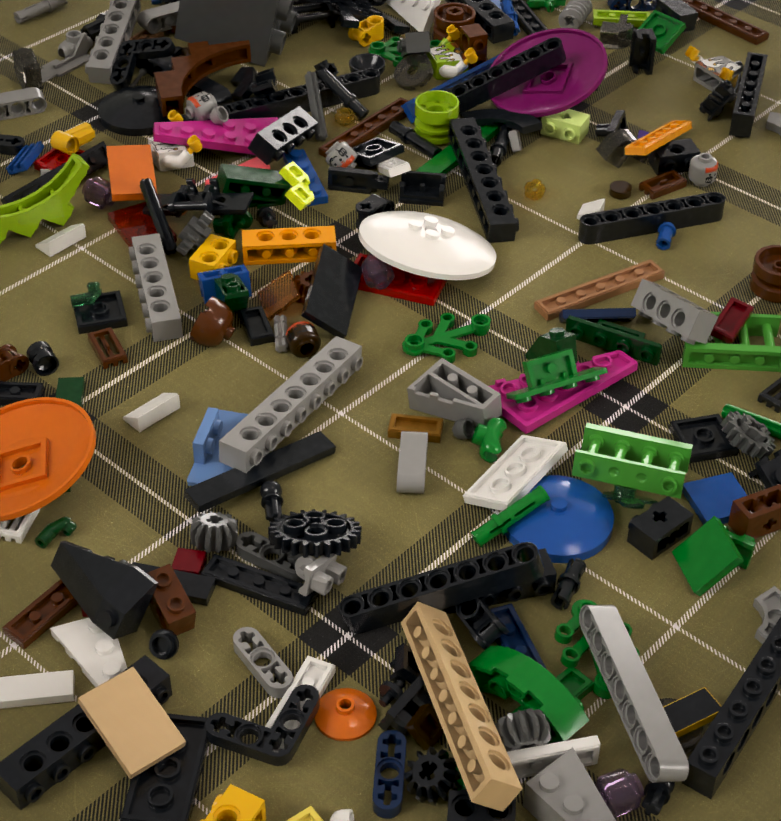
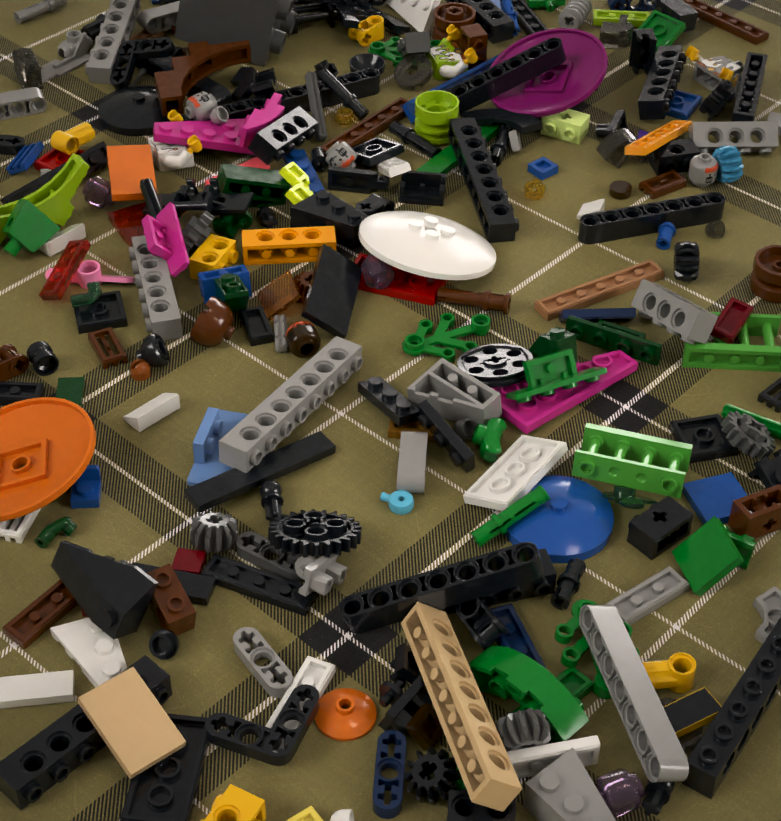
(27, 228): none -> green torso
(65, 270): none -> clear red tile
(87, 489): none -> blue bracket
(89, 272): none -> bright pink piece
(140, 370): none -> dark orange hinge
(154, 351): none -> black brick
(166, 239): none -> dark pink bracket
(260, 119): none -> dark pink slope
(318, 159): none -> black pin
(329, 210): none -> black wedge
(388, 400): none -> black plate
(399, 502): none -> medium azure piece
(445, 436): none -> black plate
(485, 300): none -> reddish brown pin
(495, 364): none -> black wedge
(542, 168): none -> blue tile
(649, 595): none -> light grey tile
(661, 82): none -> black brick
(675, 673): none -> yellow piece
(684, 105): none -> blue tile
(686, 261): none -> black gear
(715, 229): none -> clear smoke hinge
(729, 163): none -> dark azure gear
(764, 130): none -> light grey brick

